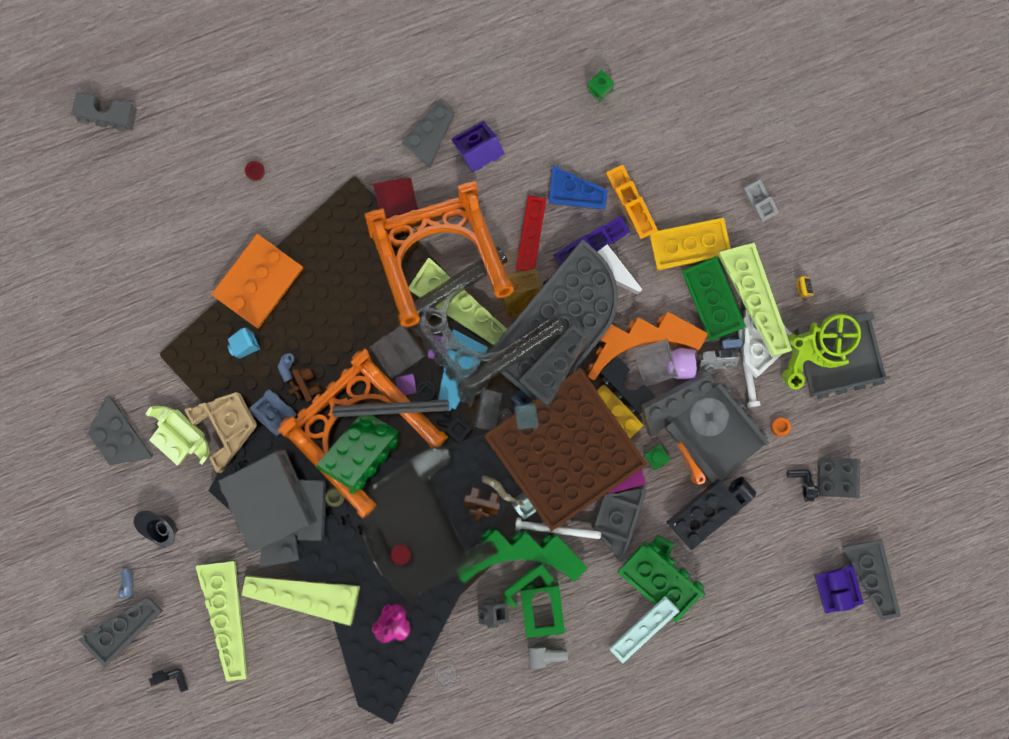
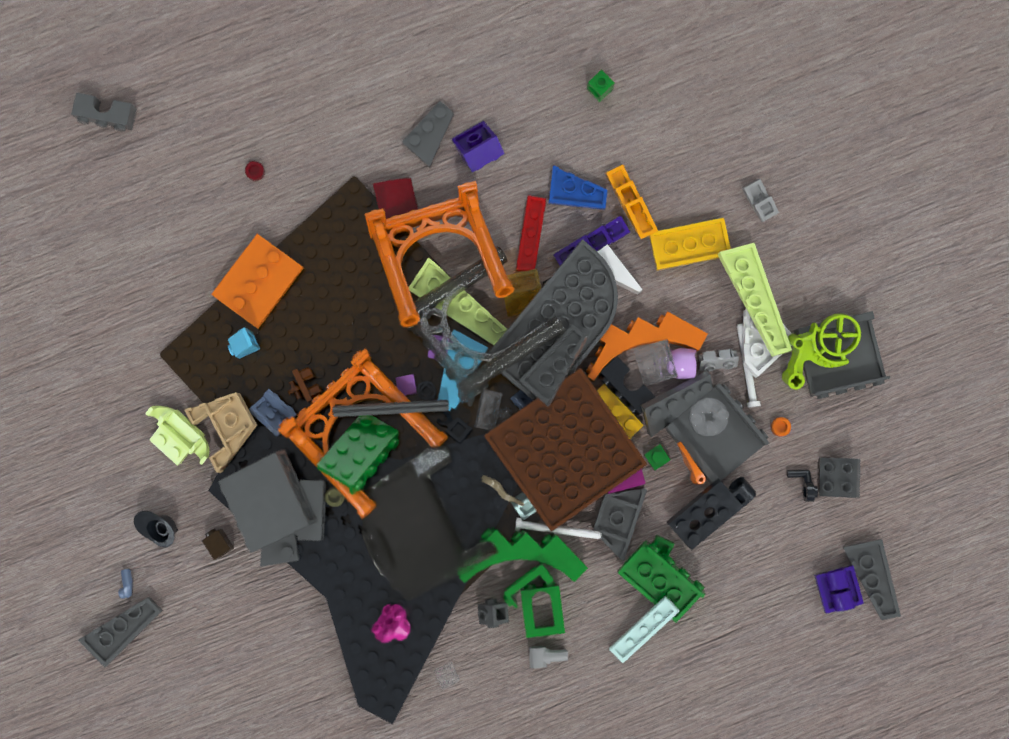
(116, 436): dark grey wing -> none
(160, 676): black plate -> none
(217, 543): none -> dark brown brick
(223, 603): yellowish green wing -> none
(285, 365): sand blue arm -> none
(319, 599): yellowish green wing -> none
(397, 351): clear slope -> none
(401, 555): dark red tile -> none
(481, 507): reddish brown hips -> none
(526, 416): clear light blue panel -> none
(713, 299): green tile -> none
(730, 343): sand blue tile -> none
(804, 287): yellow slope -> none

